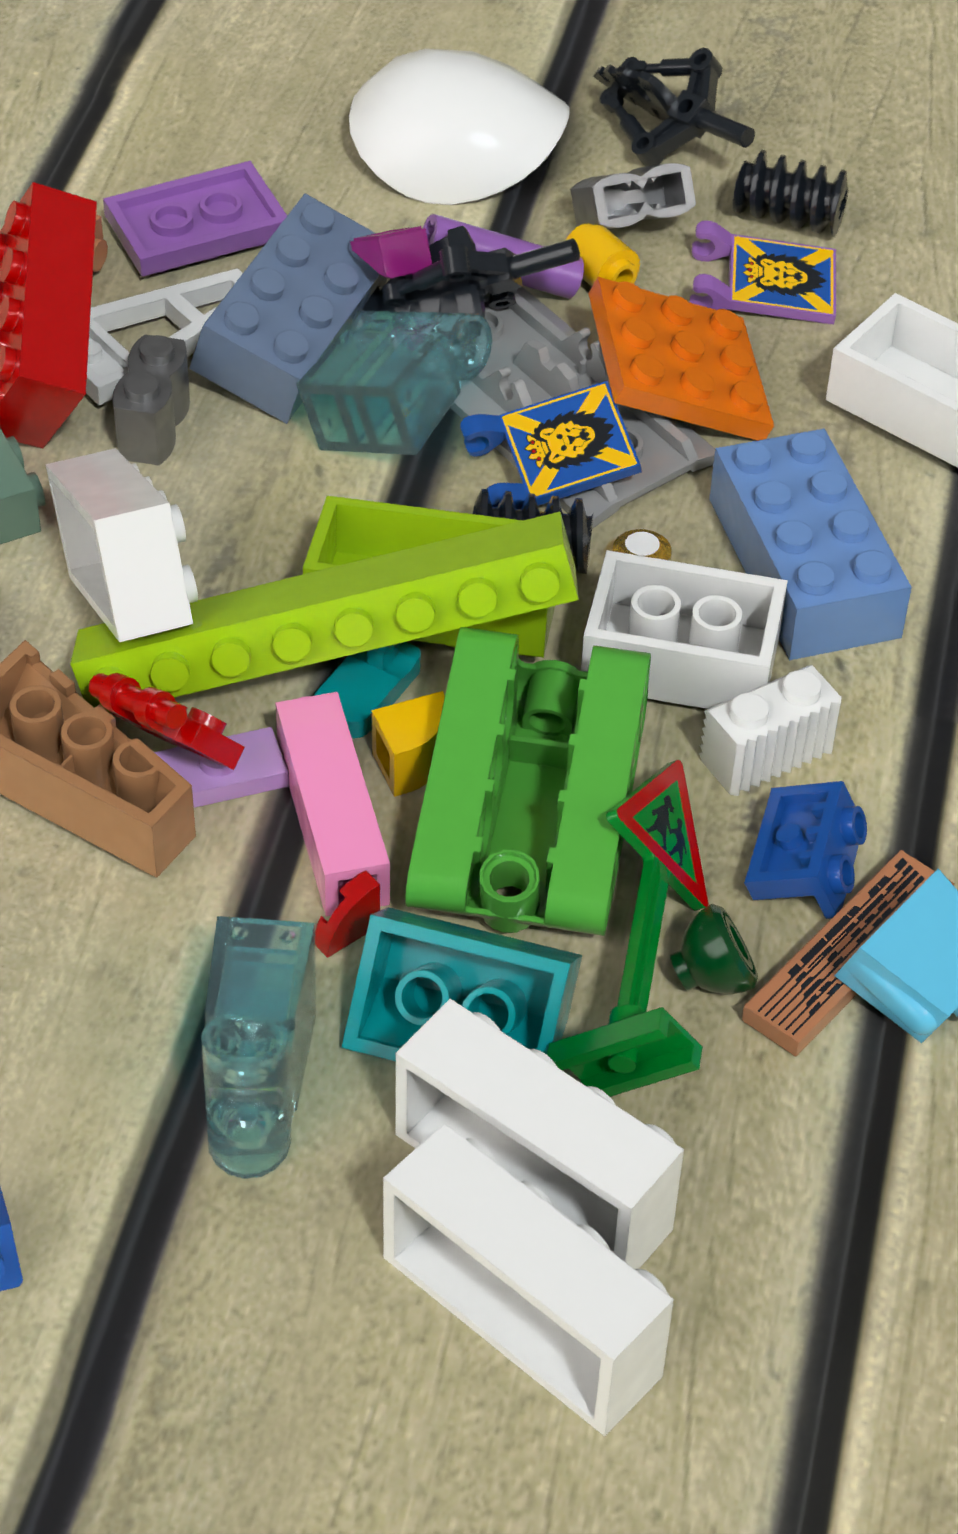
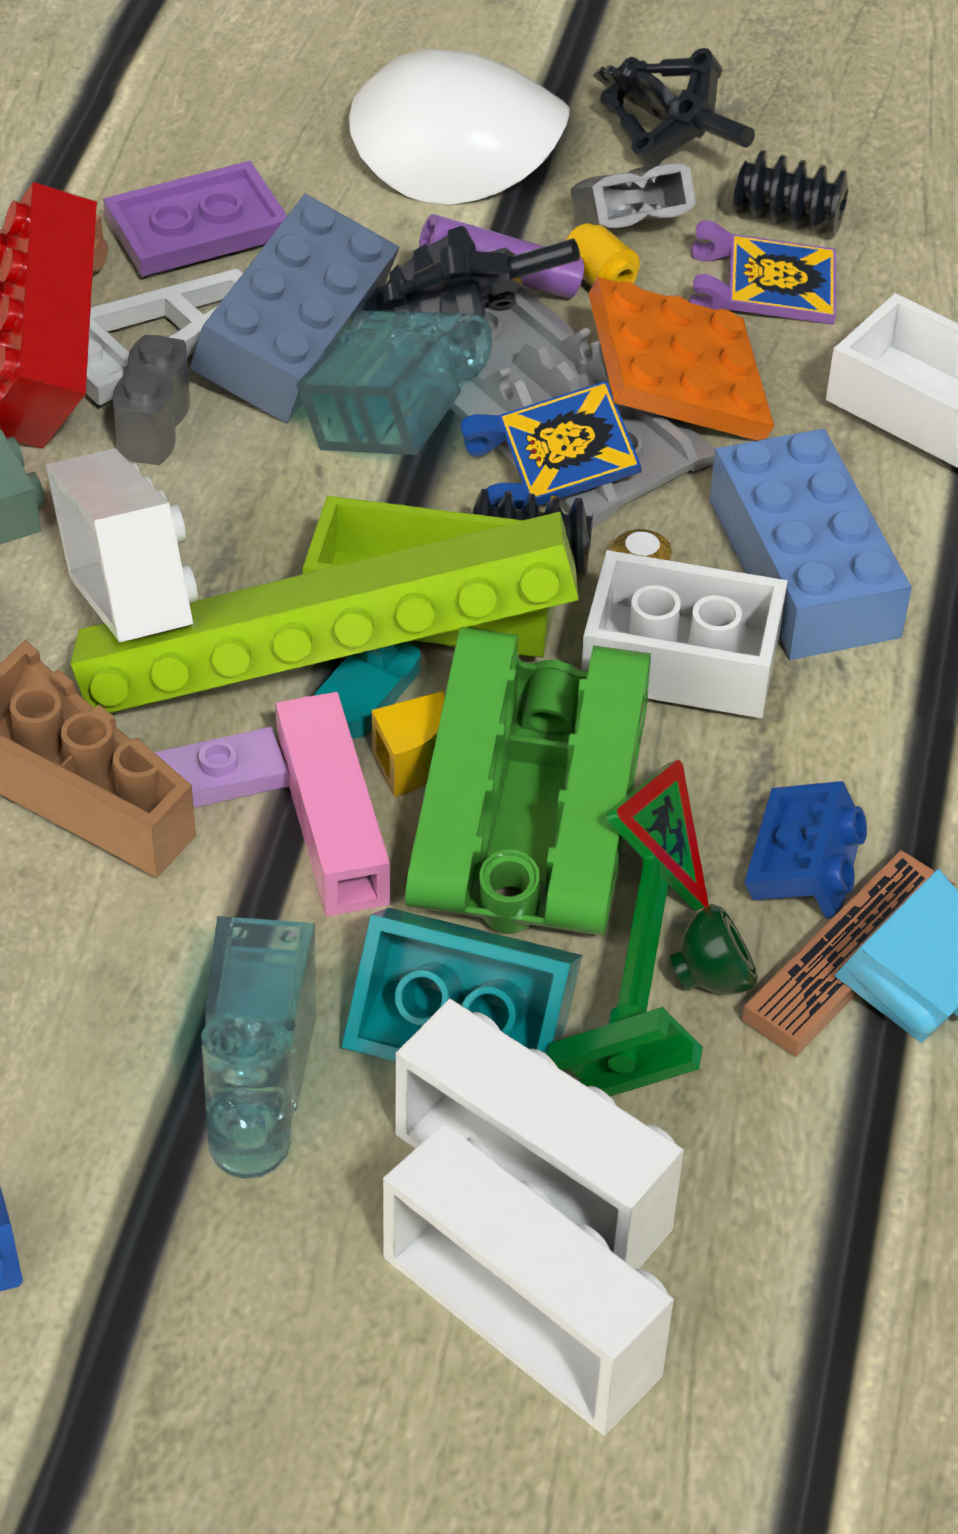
(166, 719): red plate -> none
(351, 917): red tile -> none
(394, 251): magenta slope -> none
(770, 730): white brick -> none

